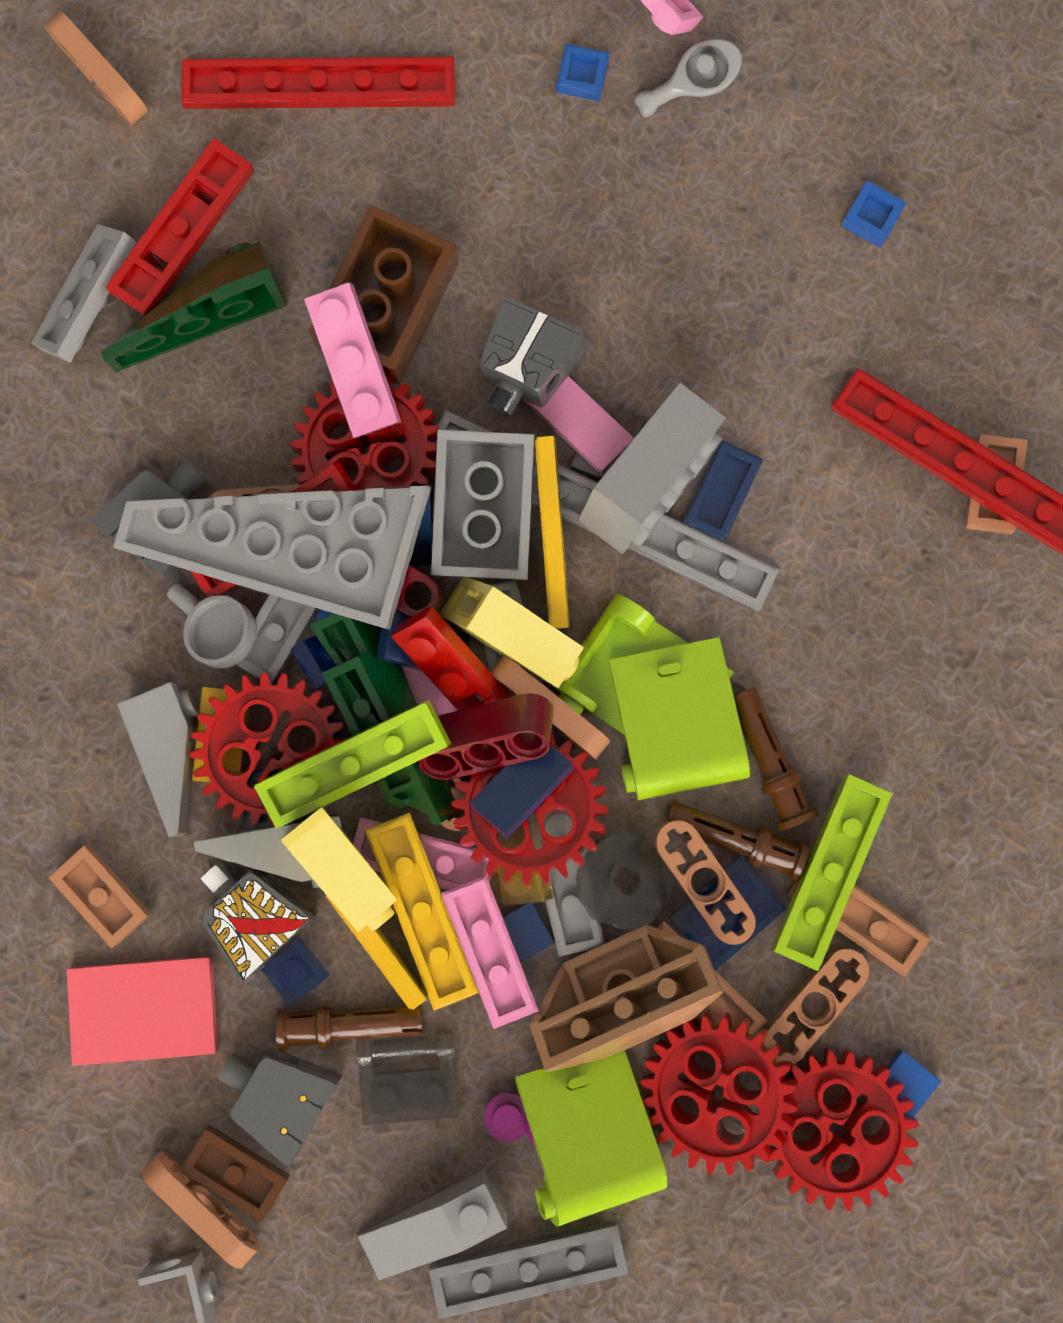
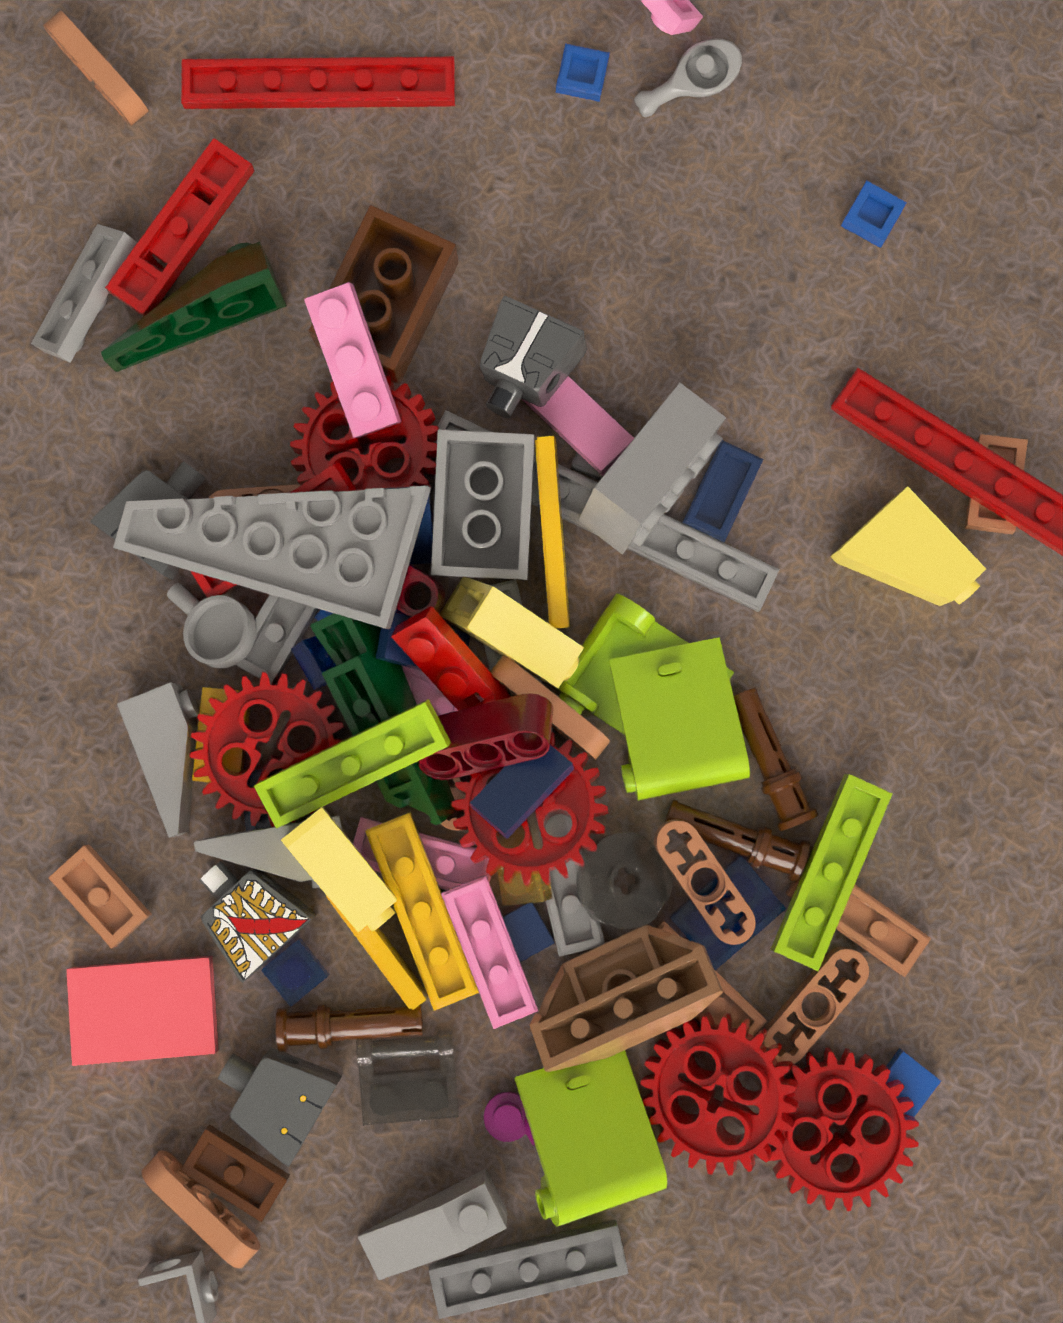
(912, 552): none -> light yellow slope

